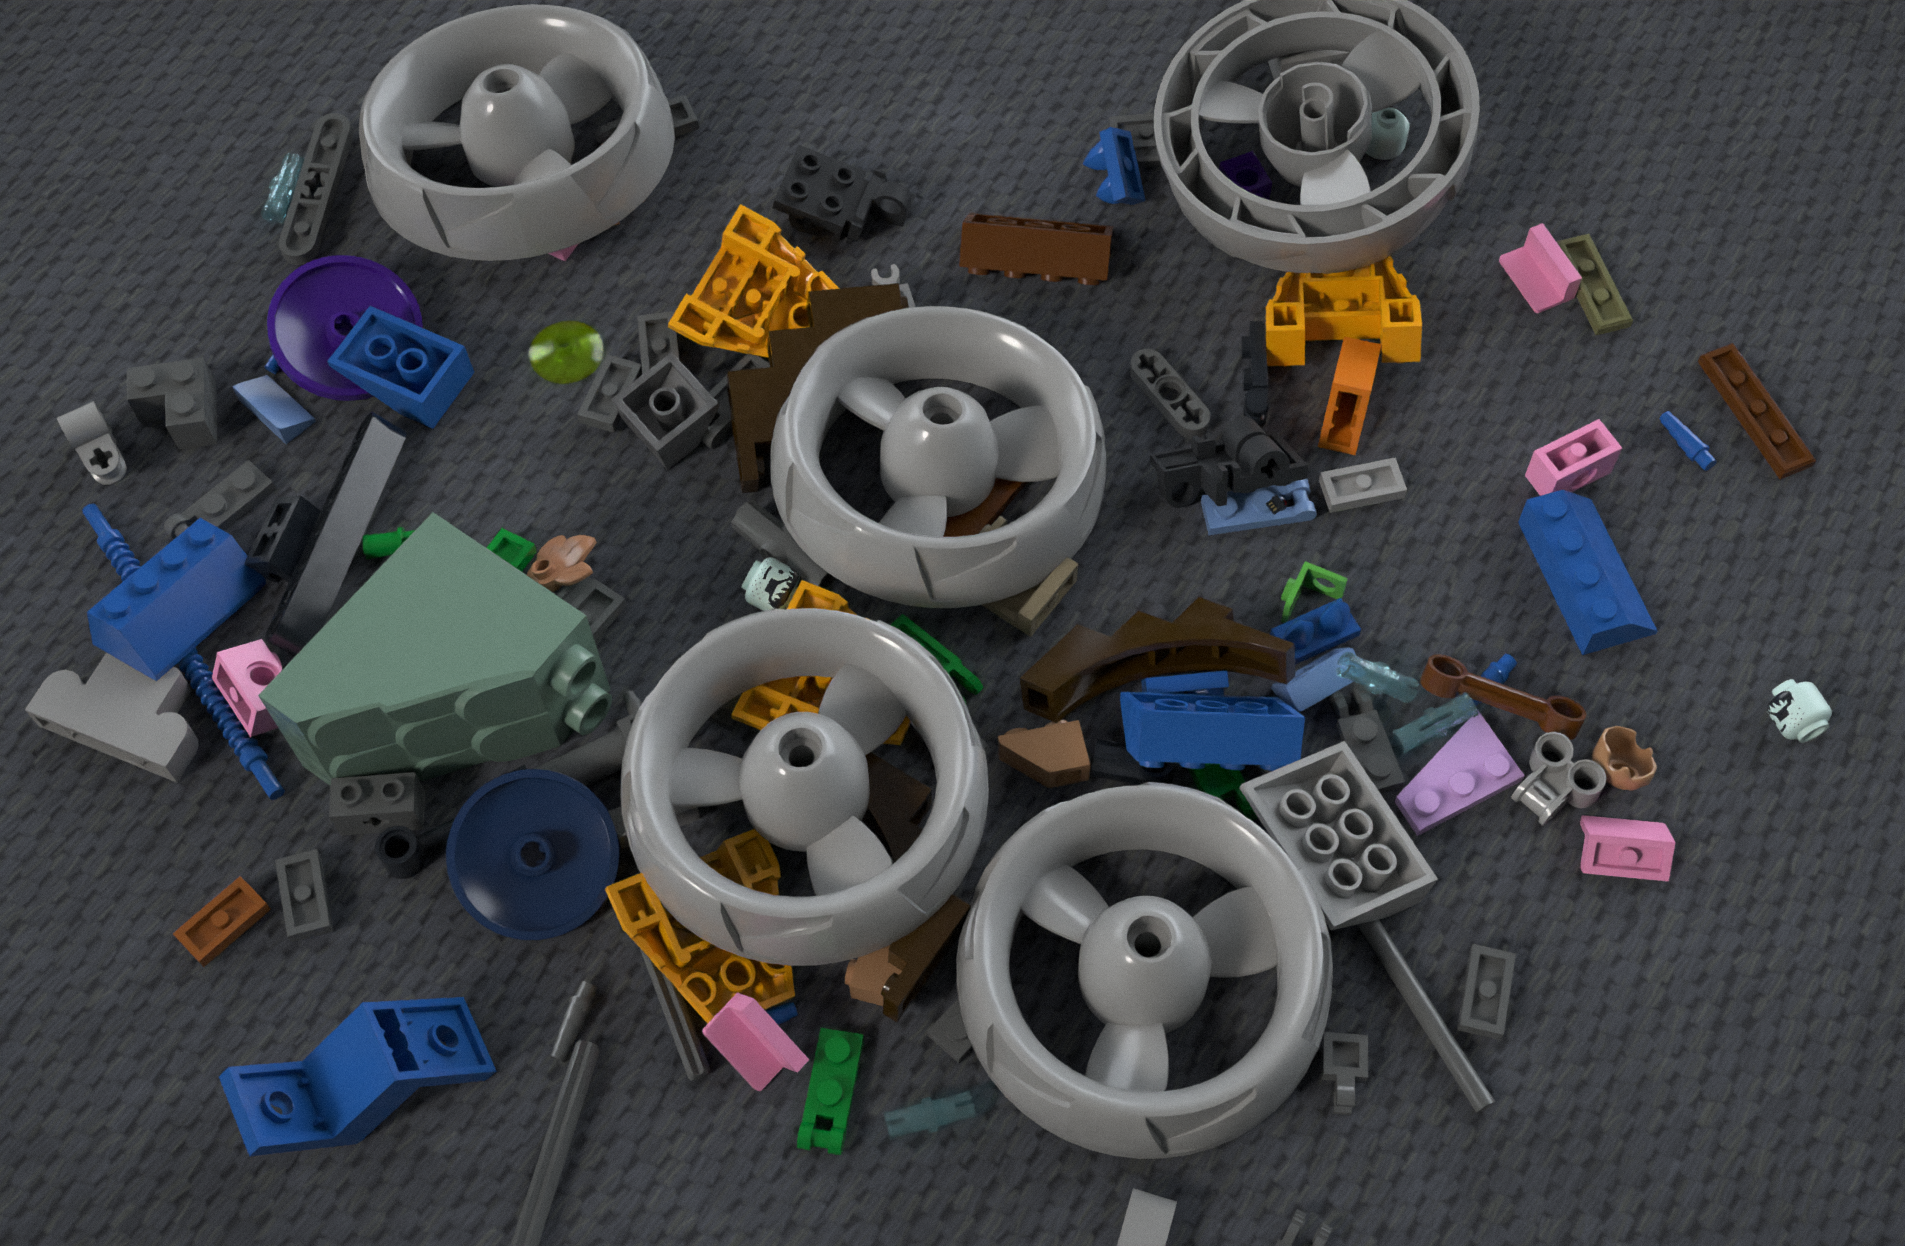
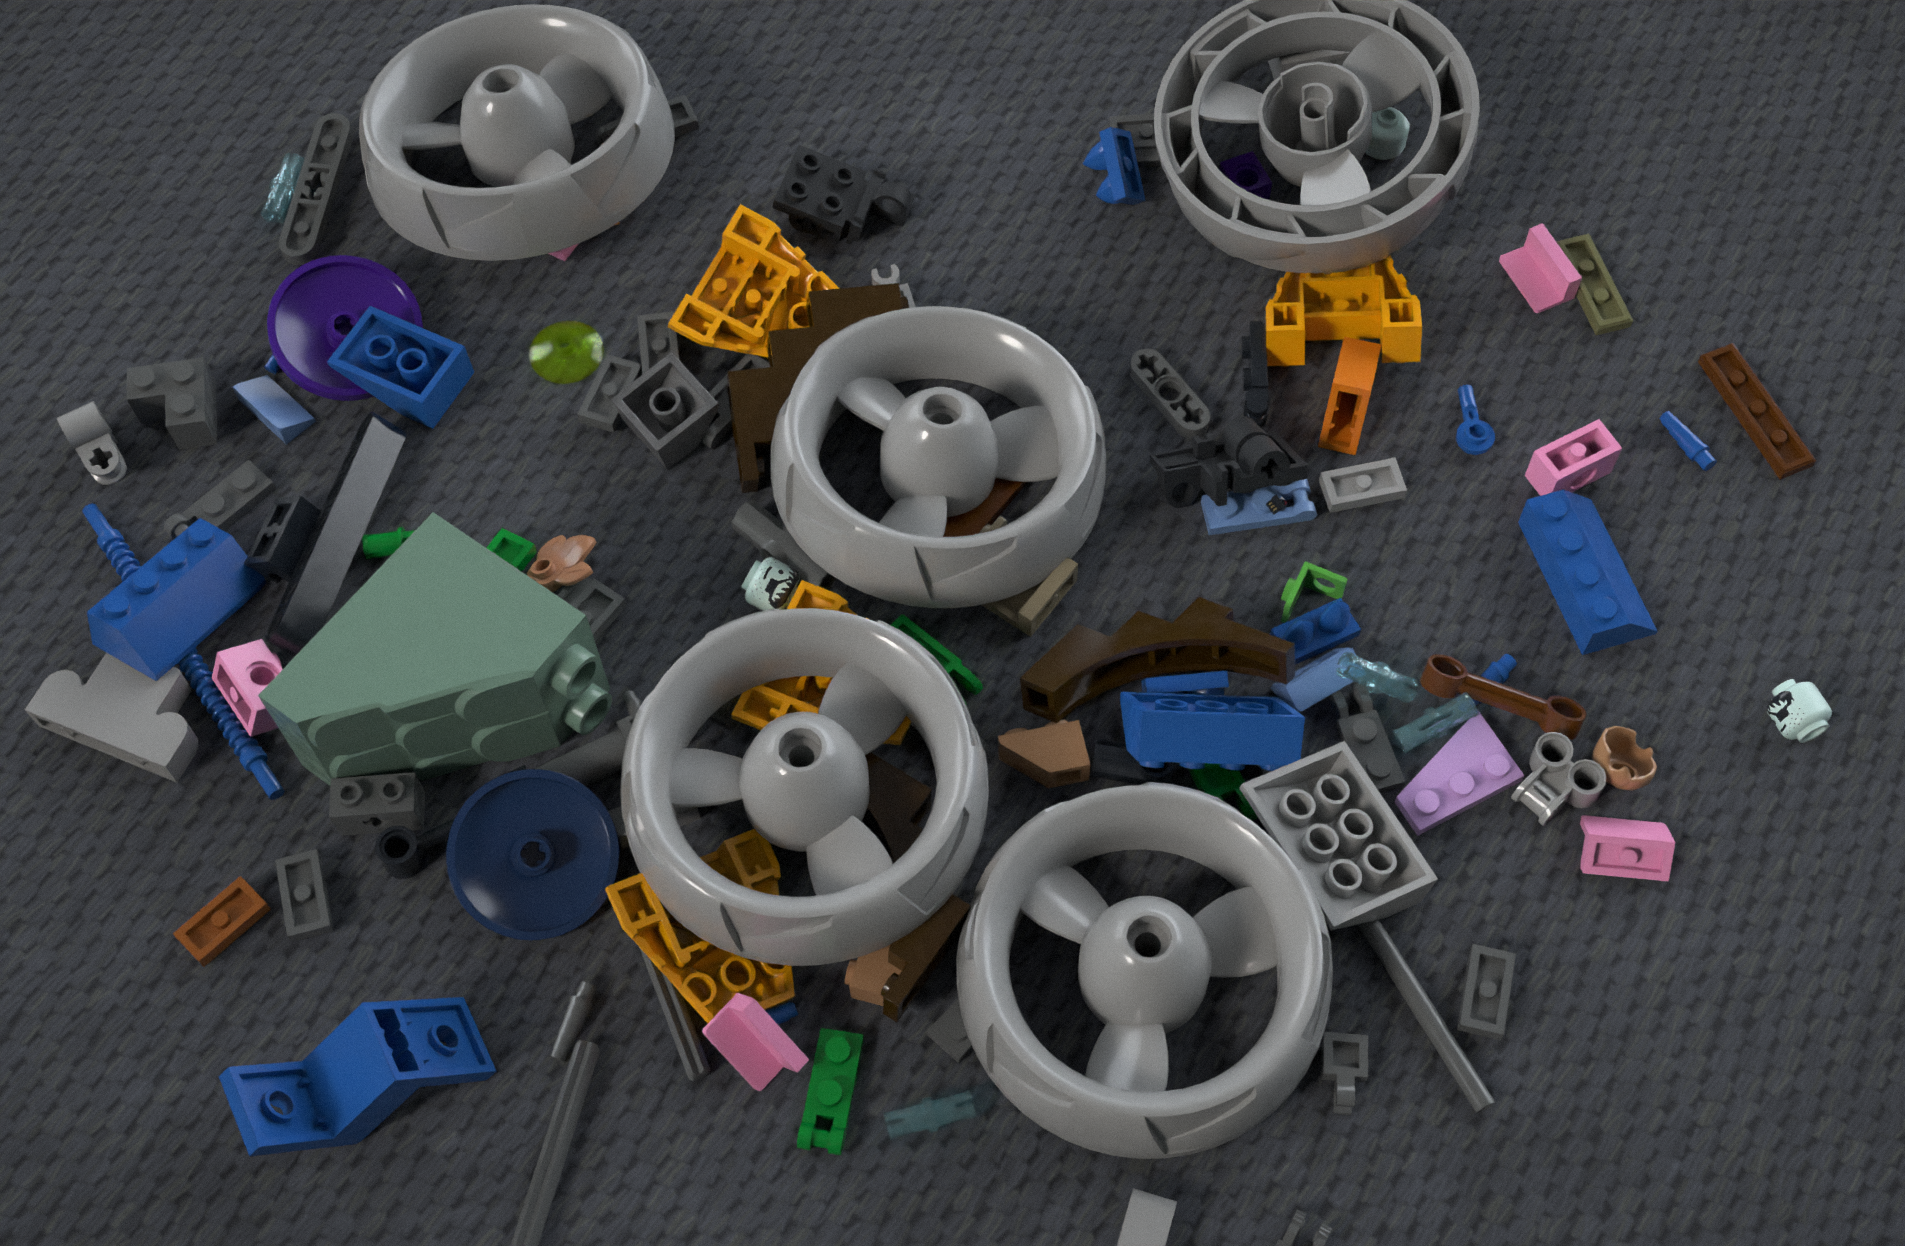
(1036, 247): reddish brown slope -> none
(1473, 434): none -> blue plate

